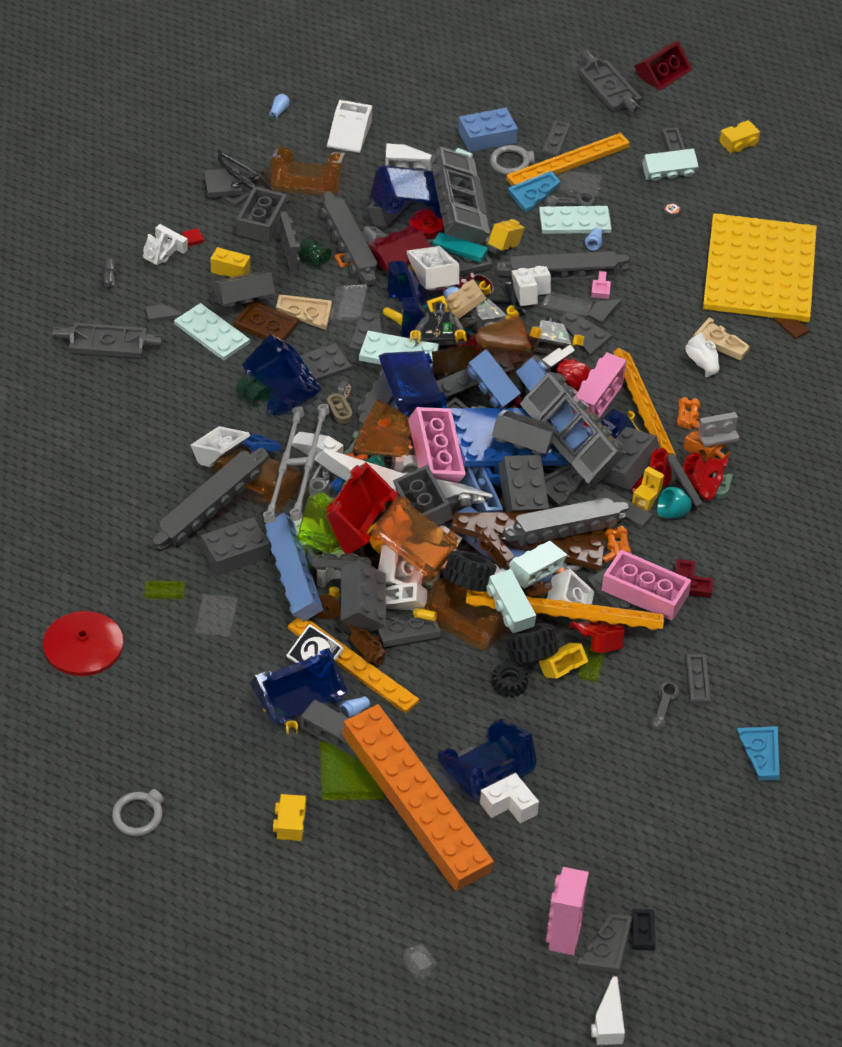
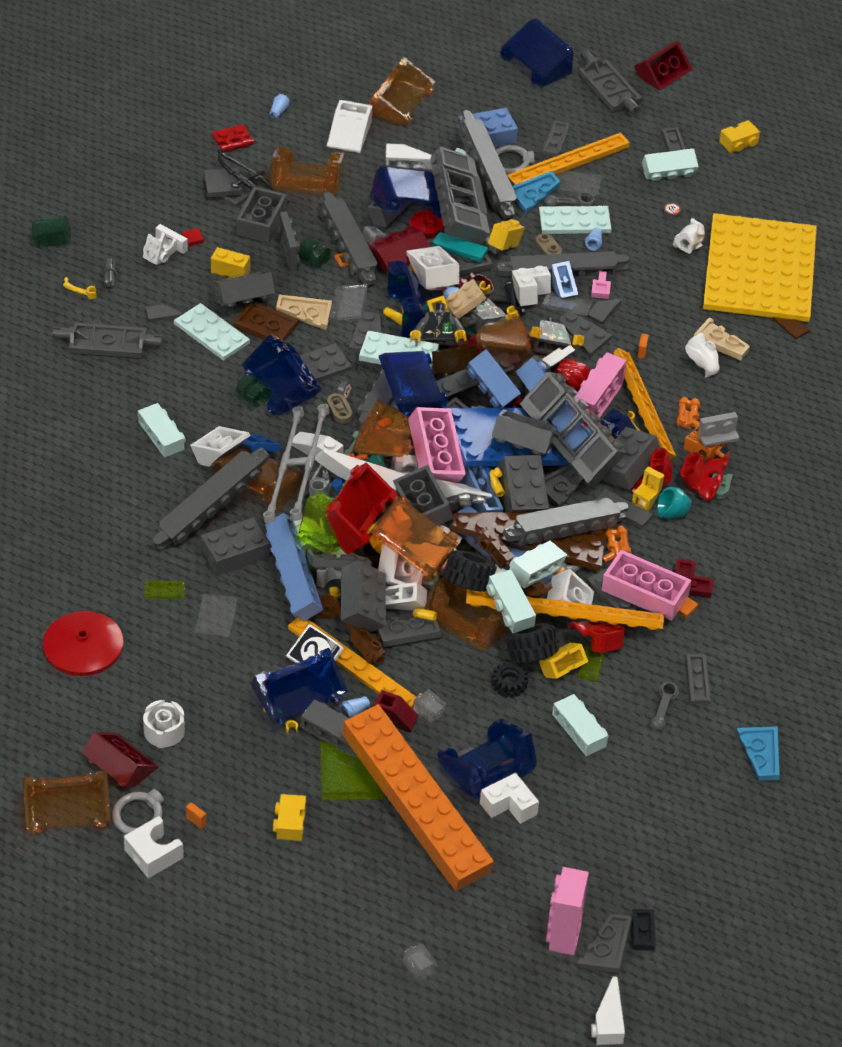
(51, 231): none -> clear green brick
(66, 802): none -> clear orange windscreen
(90, 292): none -> yellow piece
(118, 758): none -> dark red slope
(149, 855): none -> white piece
(161, 430): none -> light aqua brick
(163, 723): none -> white brick
(196, 815): none -> orange tile
(232, 138): none -> red plate
(397, 710): none -> dark red slope
(401, 93): none -> clear orange windscreen
(429, 706): none -> clear brick
(488, 165): none -> hinge
(495, 483): none -> yellow arm
(541, 52): none -> clear blue windscreen
(547, 244): none -> dark tan plate
(563, 280): none -> light blue slope
(580, 724): none -> light aqua brick
(643, 346): none -> orange tile
(682, 477): dark grey tile -> none
(688, 608): none -> orange tile
(690, 237): none -> white animal

